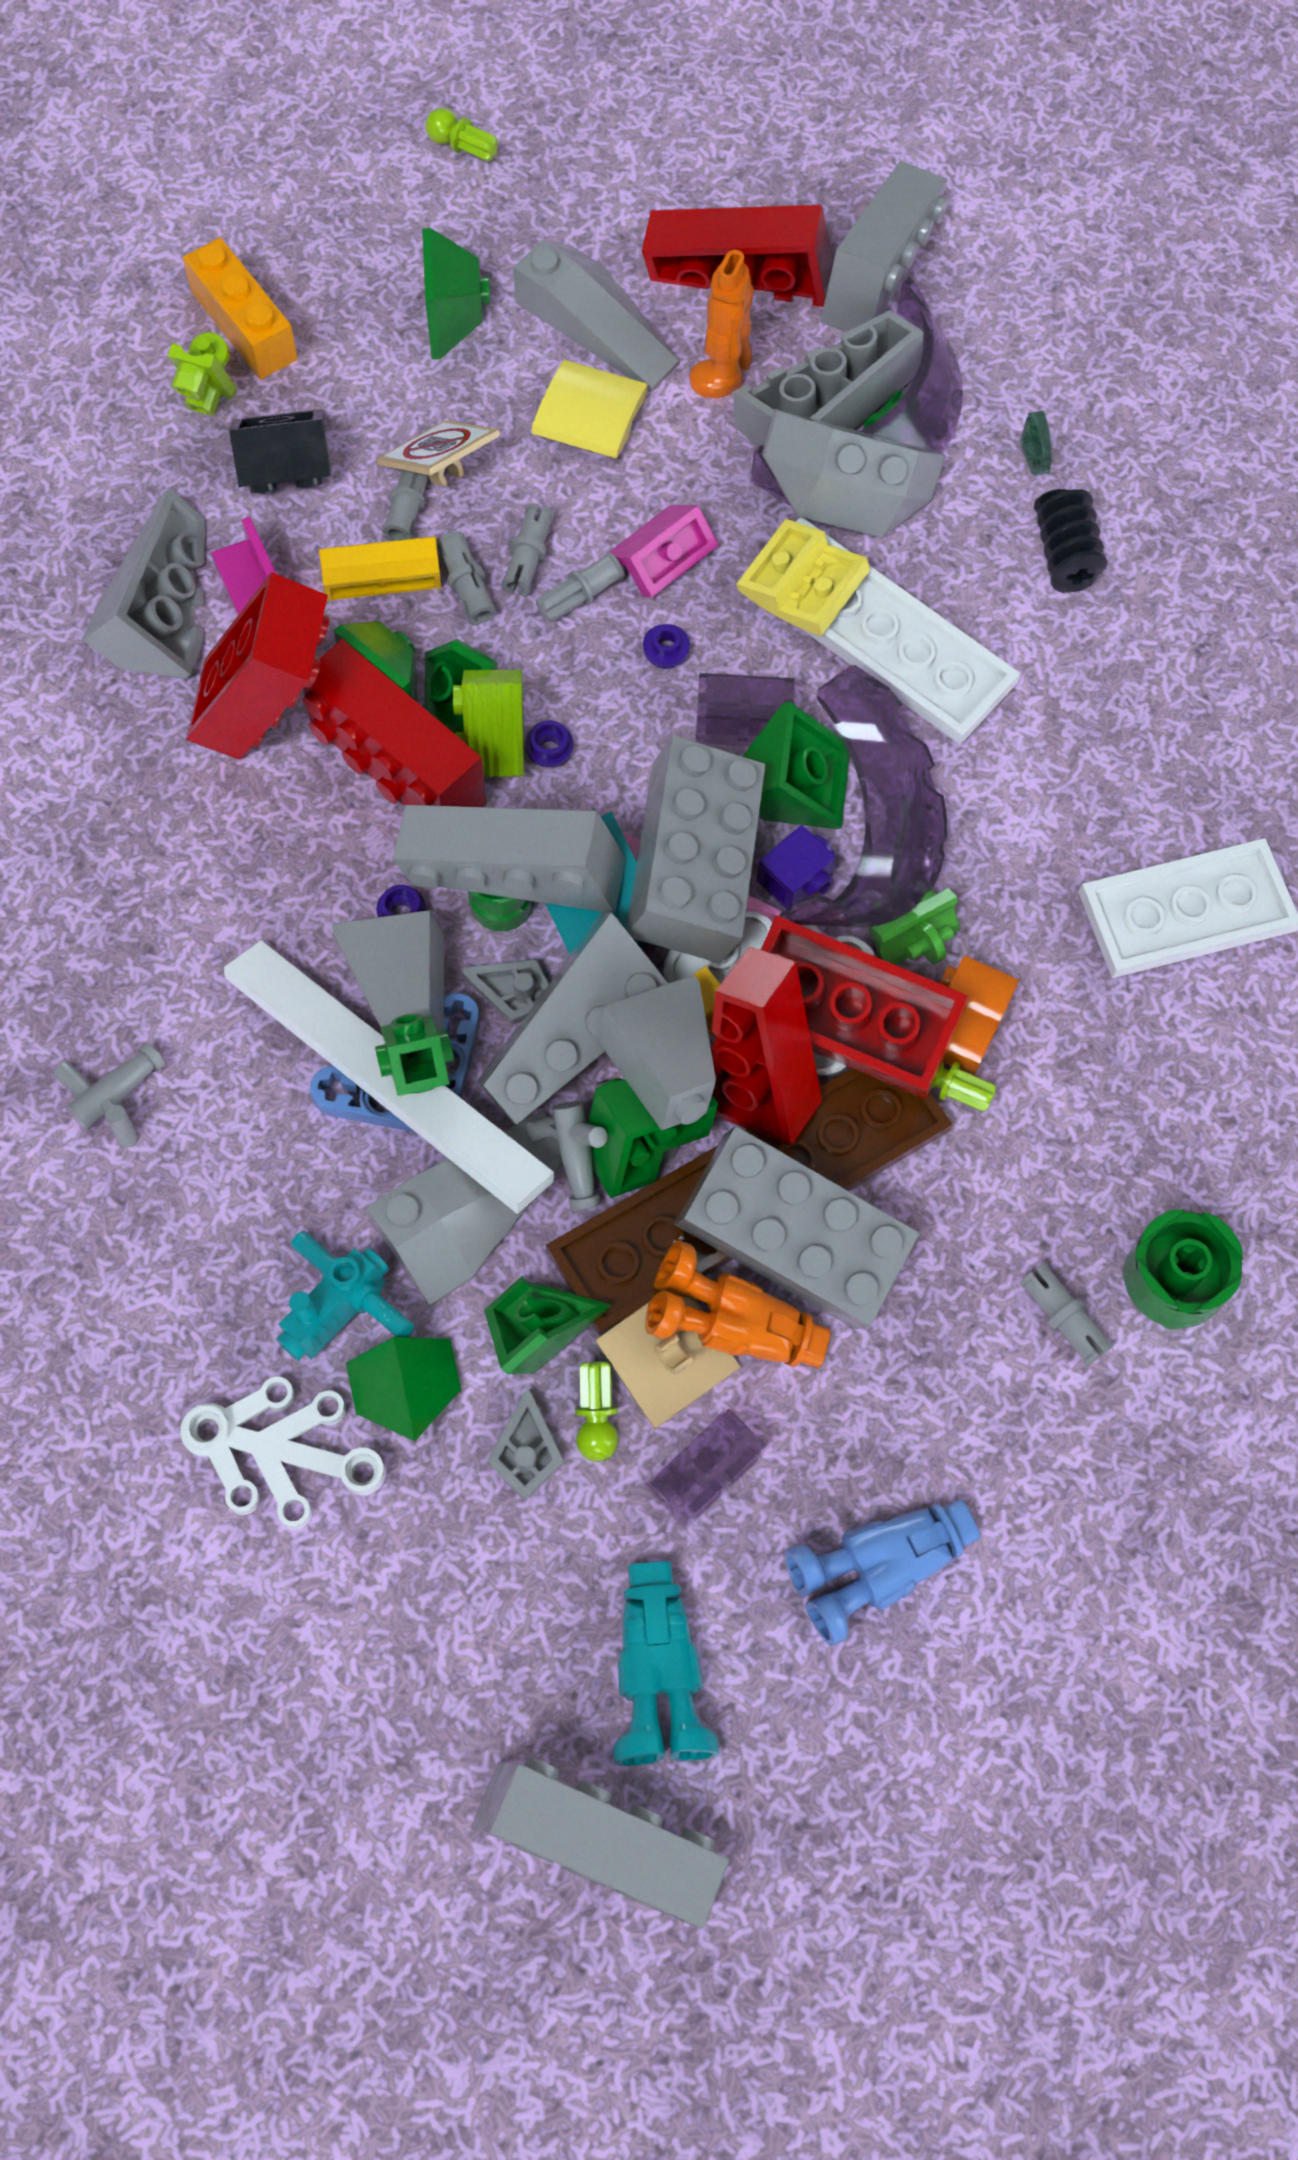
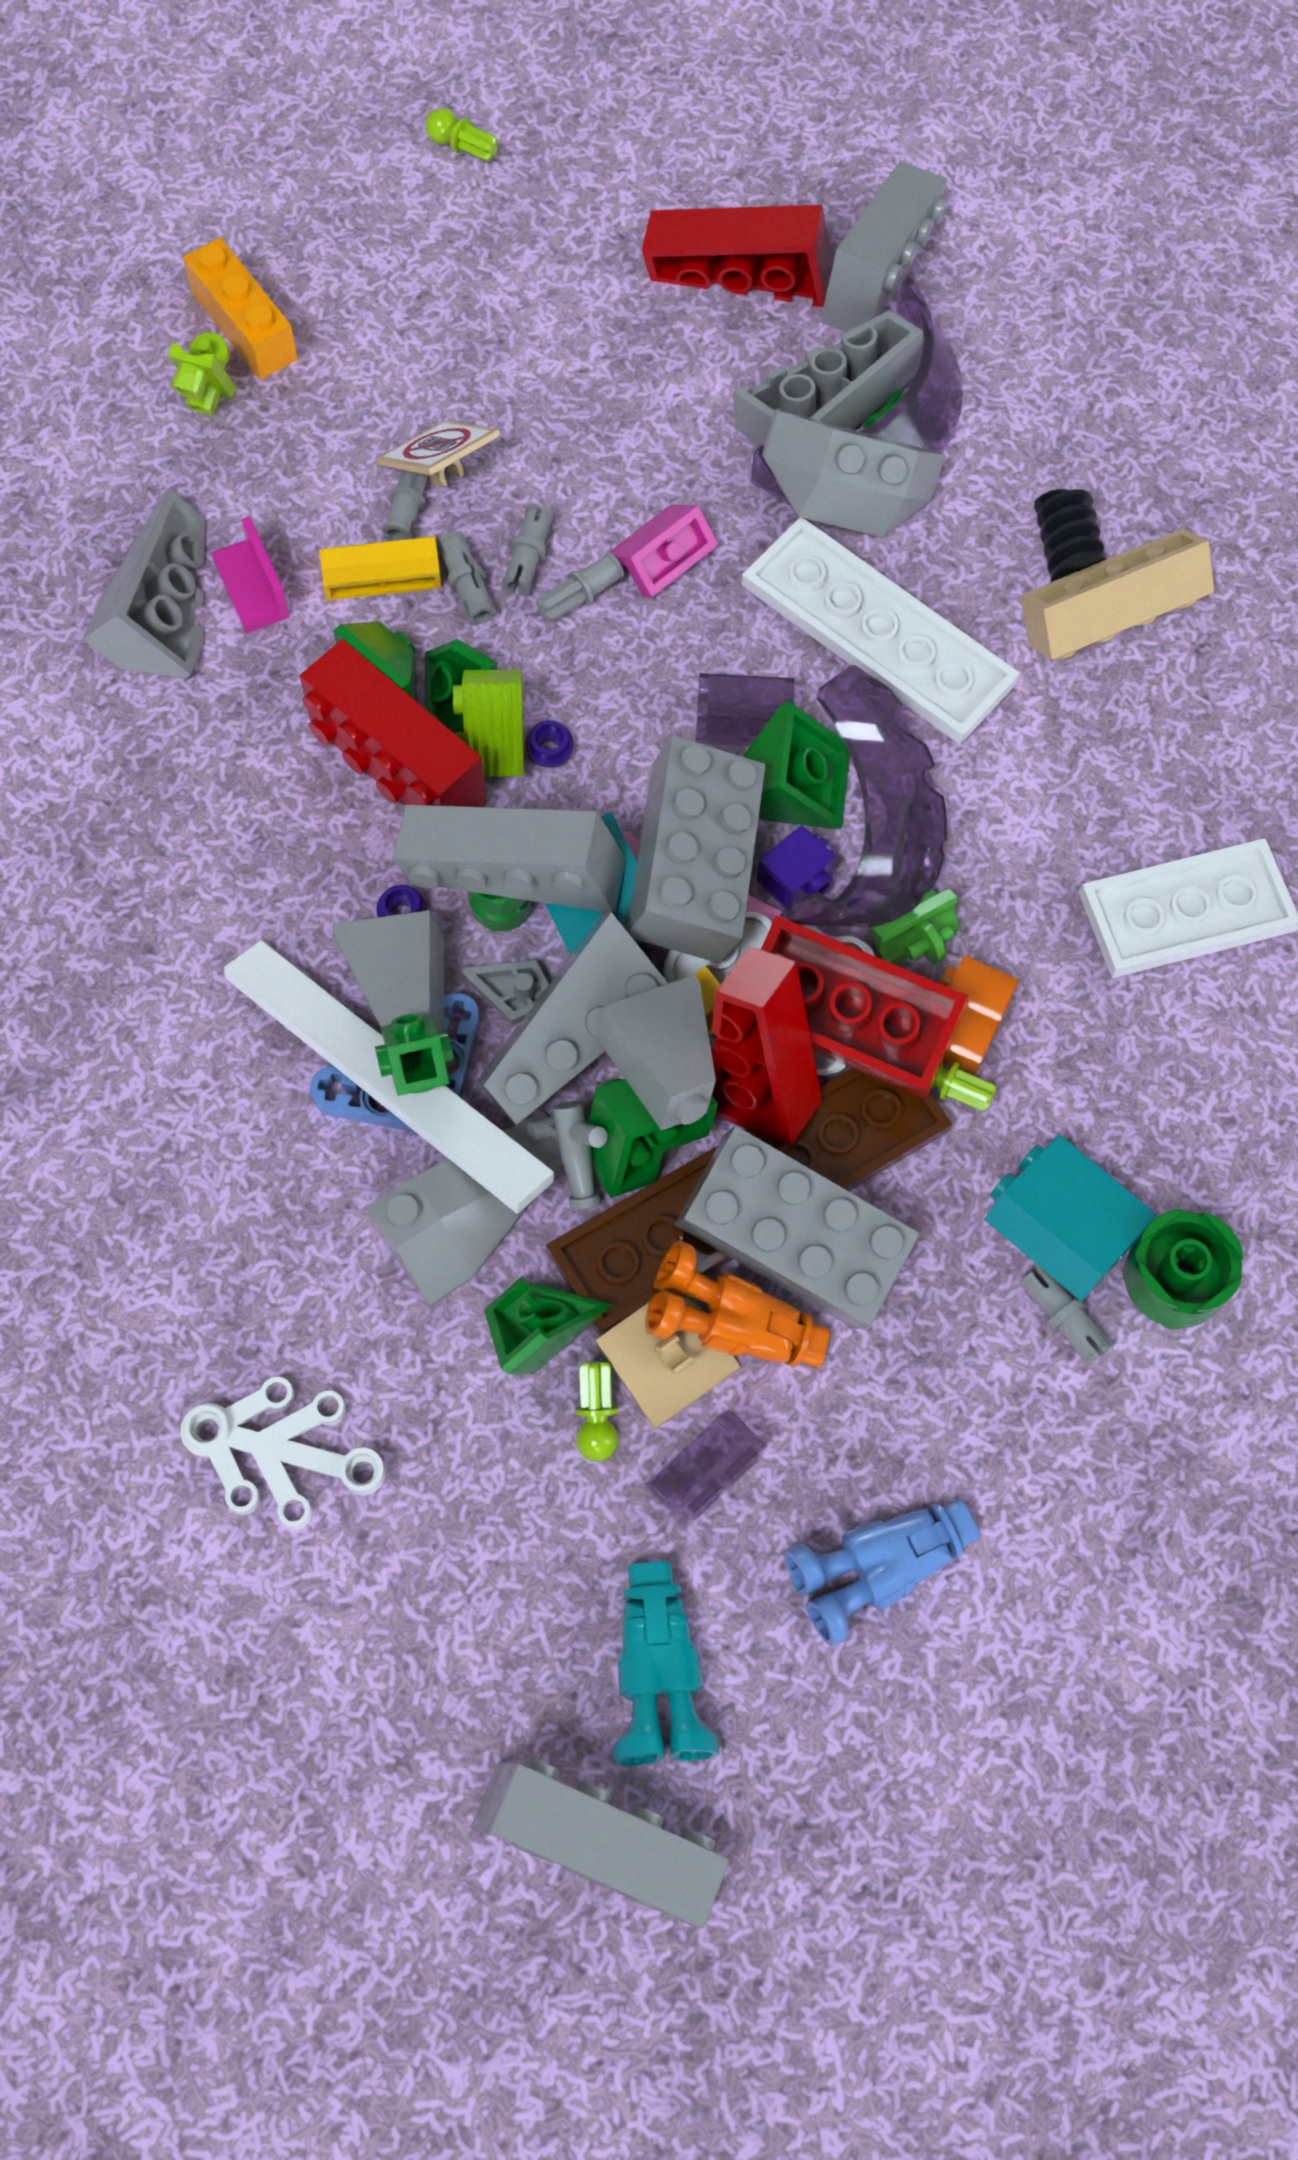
(106, 1094): light grey piece -> none
(259, 666): red brick -> none
(280, 450): black slope -> none
(346, 1288): teal piece -> none
(404, 1383): green slope -> none
(451, 292): green slope -> none
(526, 1450): light grey piece -> none
(589, 408): light yellow slope -> none
(592, 310): light grey wedge -> none
(666, 656): dark purple plate -> none
(726, 330): orange piece -> none
(803, 577): light yellow slope -> none
(1036, 442): tile -> none
(1068, 1215): none -> teal brick
(1118, 594): none -> tan brick

